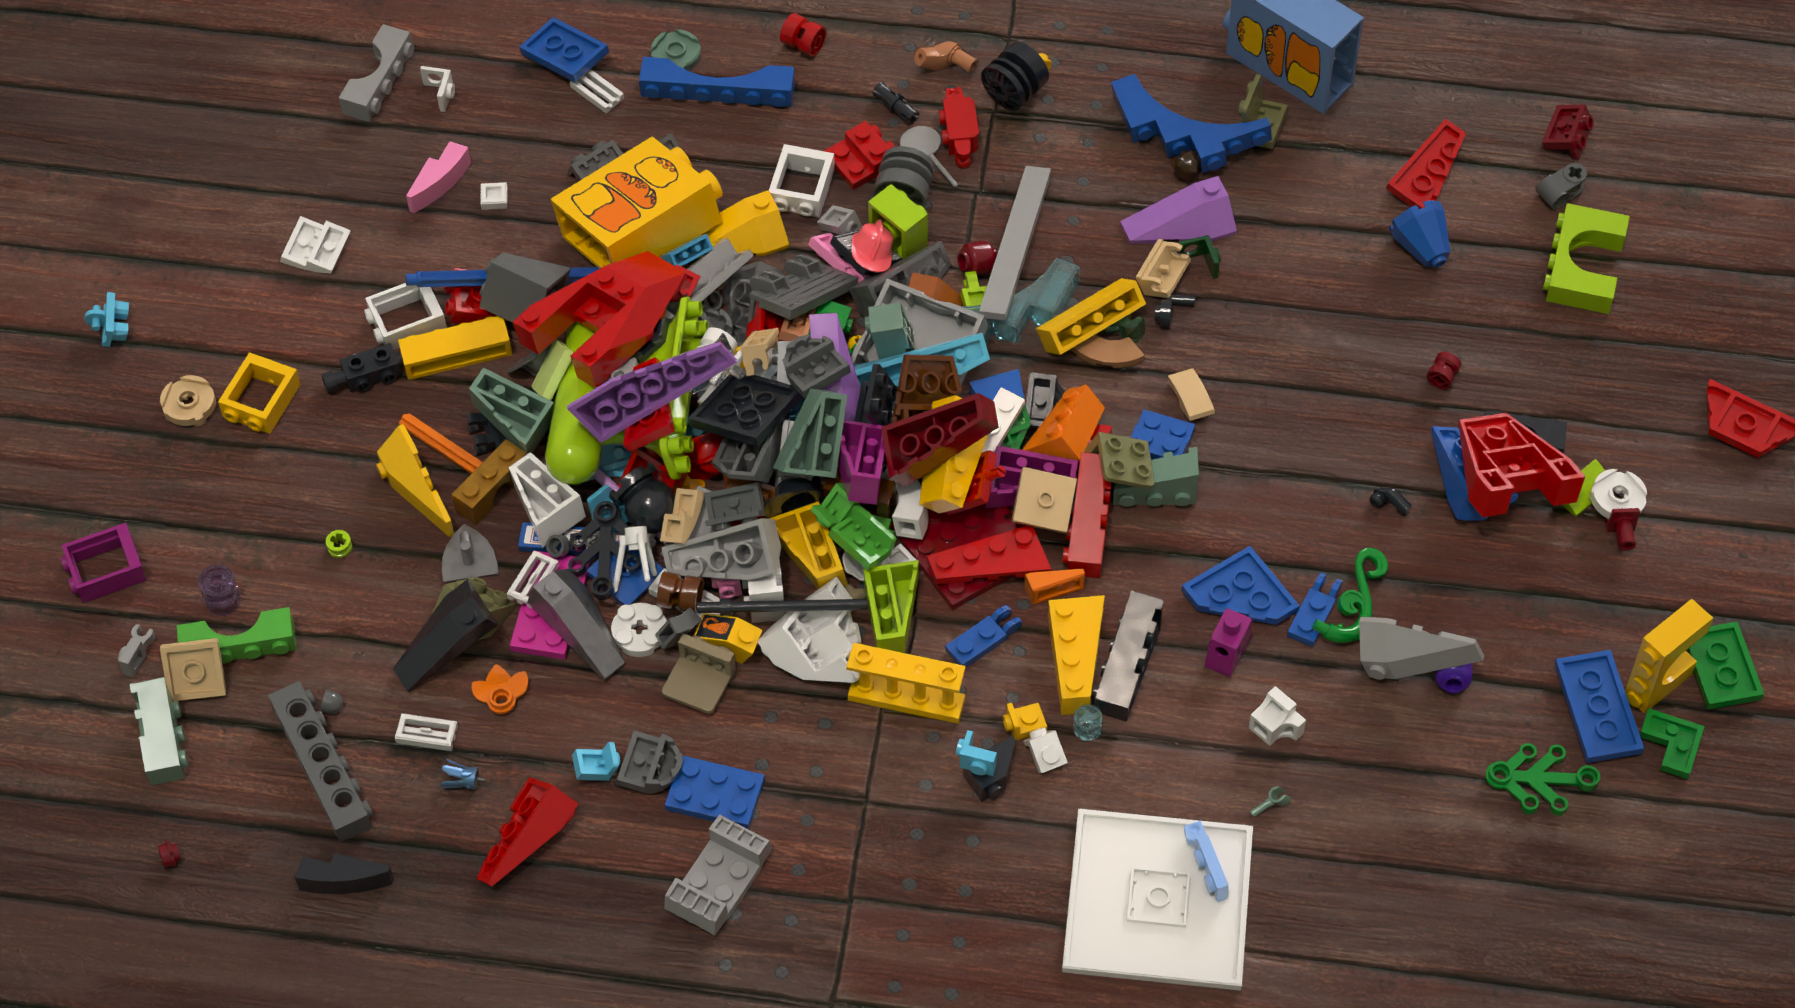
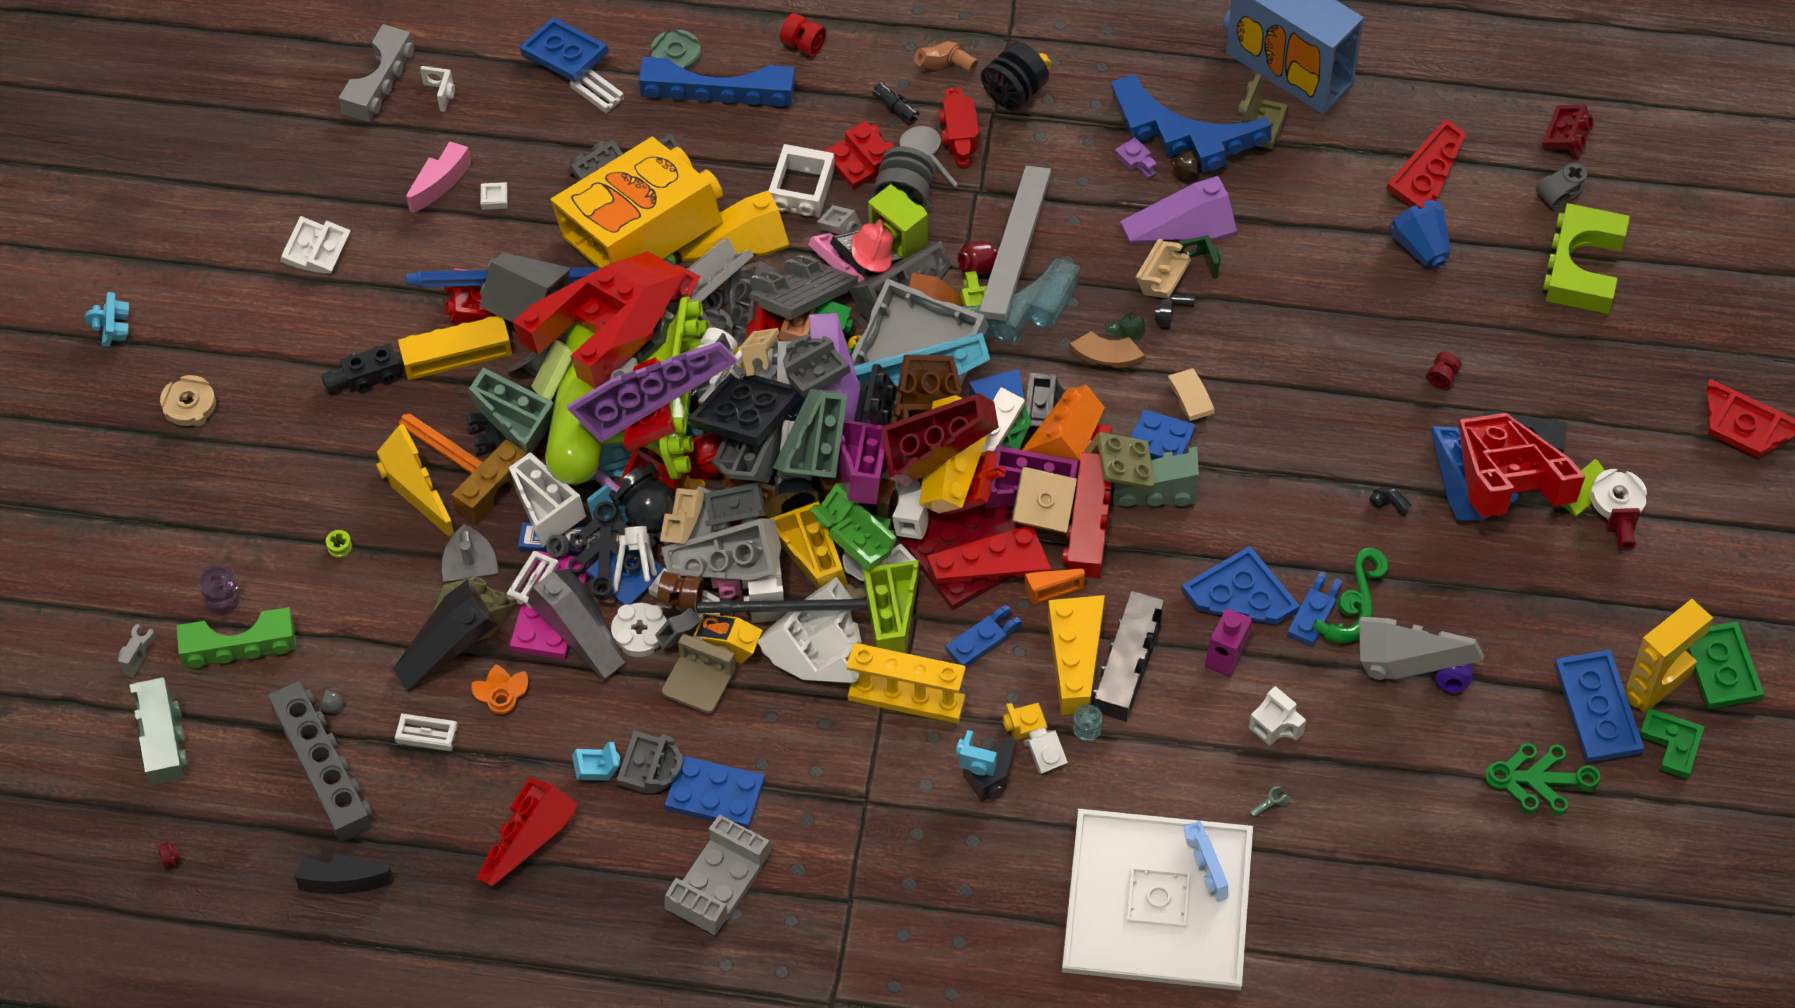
(97, 544): magenta window -> none
(193, 669): tan plate -> none
(267, 371): yellow window -> none
(399, 297): white window -> none
(468, 774): flat silver piece -> none
(688, 251): dark azure piece -> none
(890, 329): sand green wedge -> none
(1090, 316): yellow brick -> none
(1136, 155): none -> medium lavender plate

